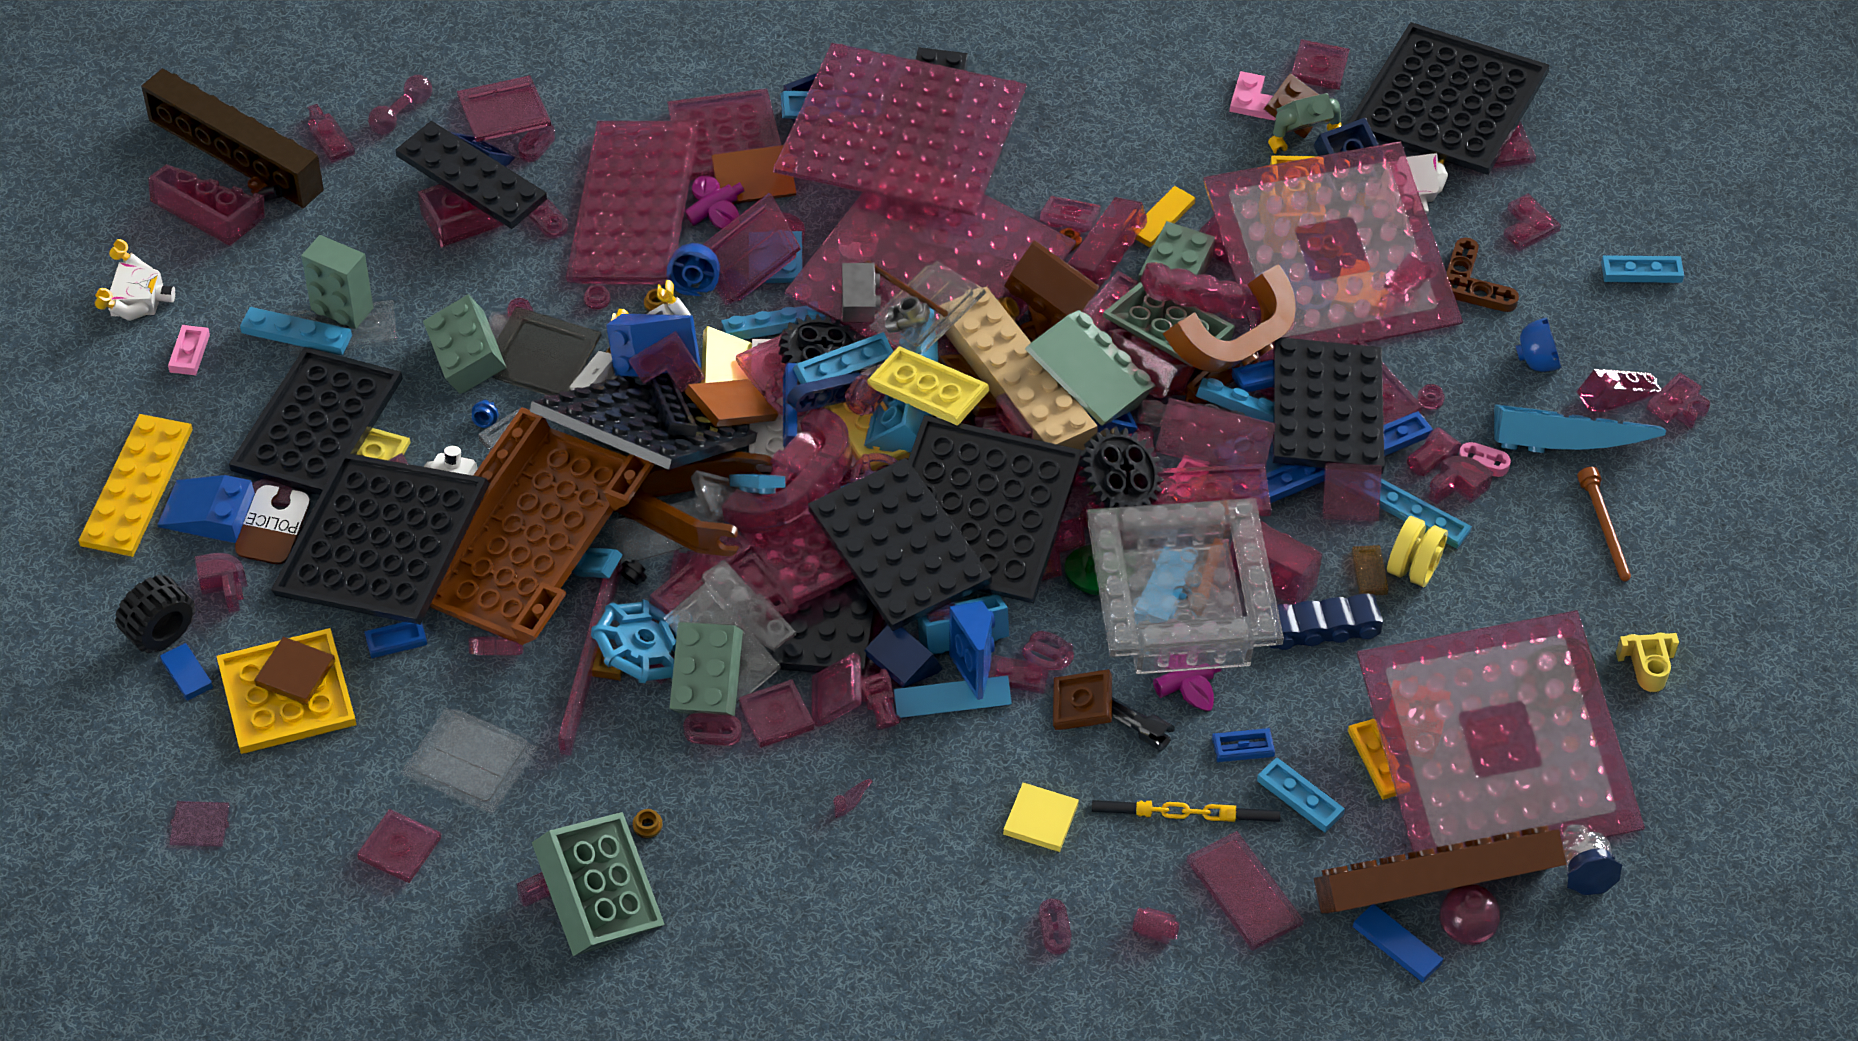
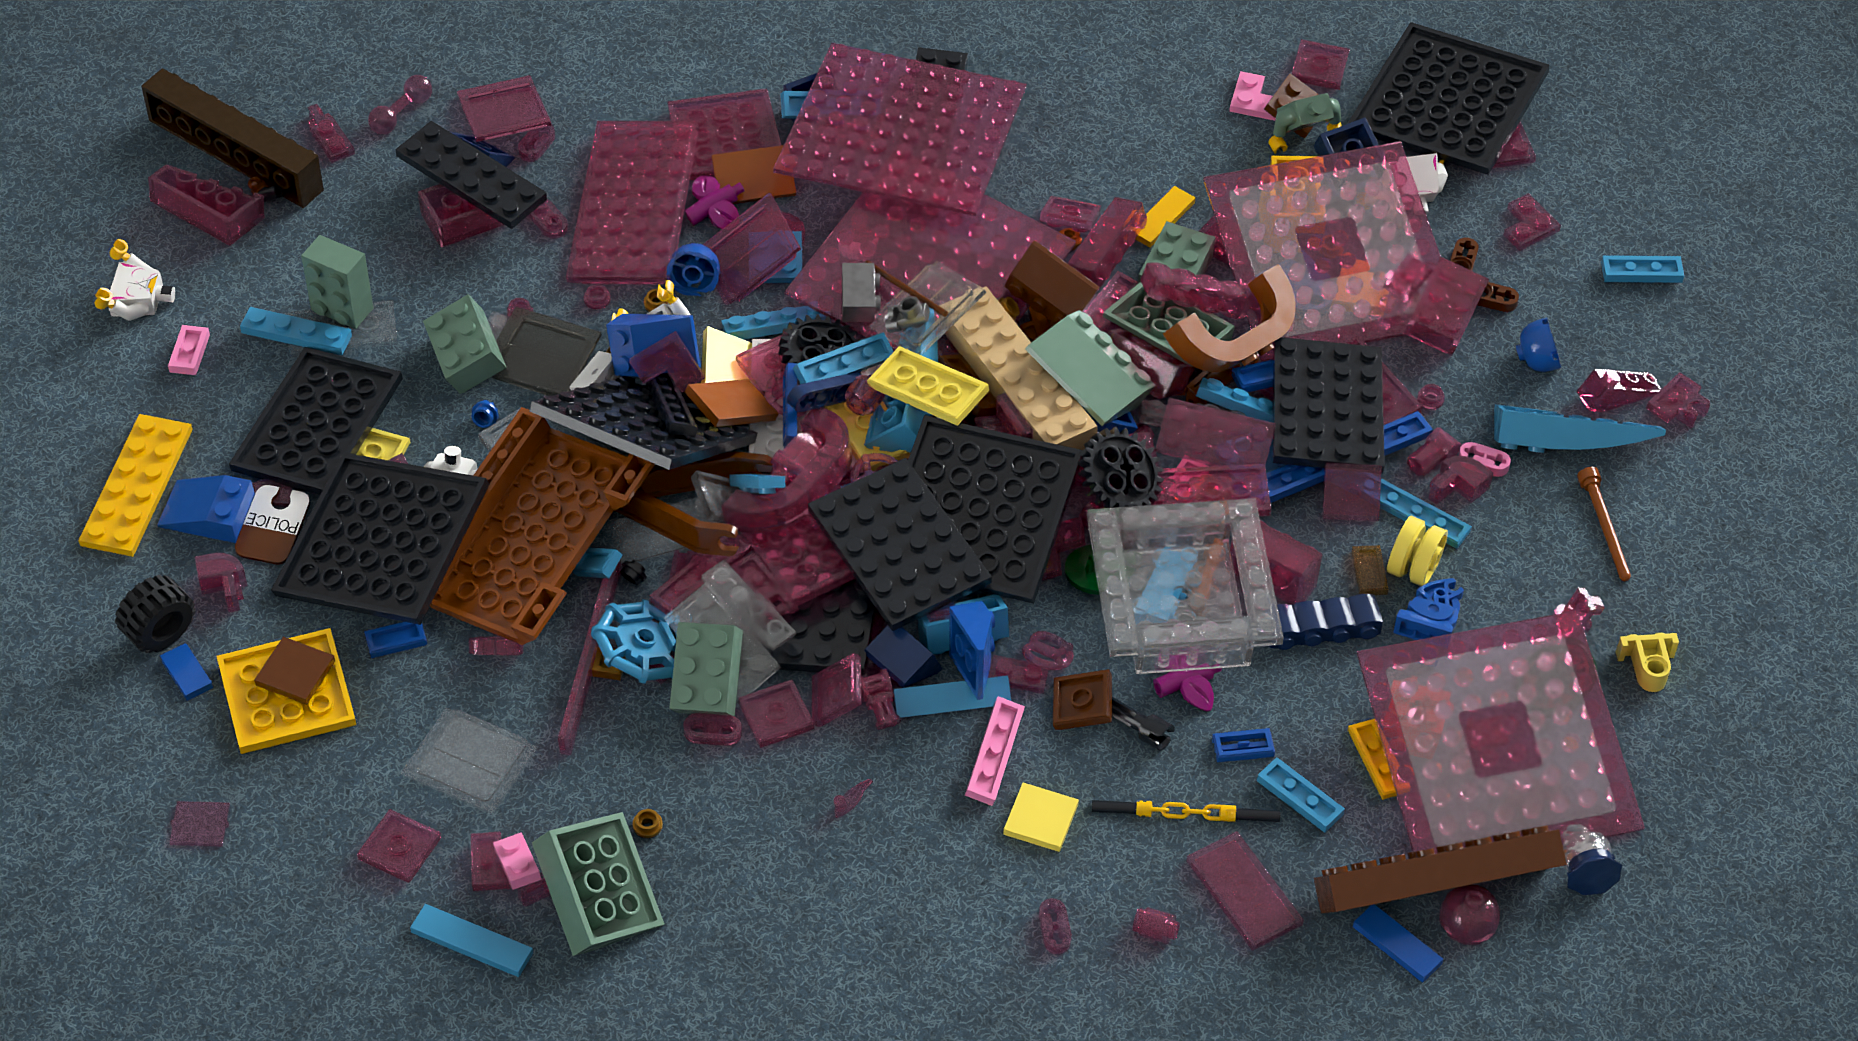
(471, 940): none -> dark azure tile
(486, 867): none -> clear pink plate
(517, 861): none -> bright pink plate
(994, 751): none -> bright pink plate
(1430, 611): none -> blue piece
(1446, 306): none -> clear pink brick
(1586, 606): none -> clear pink hips

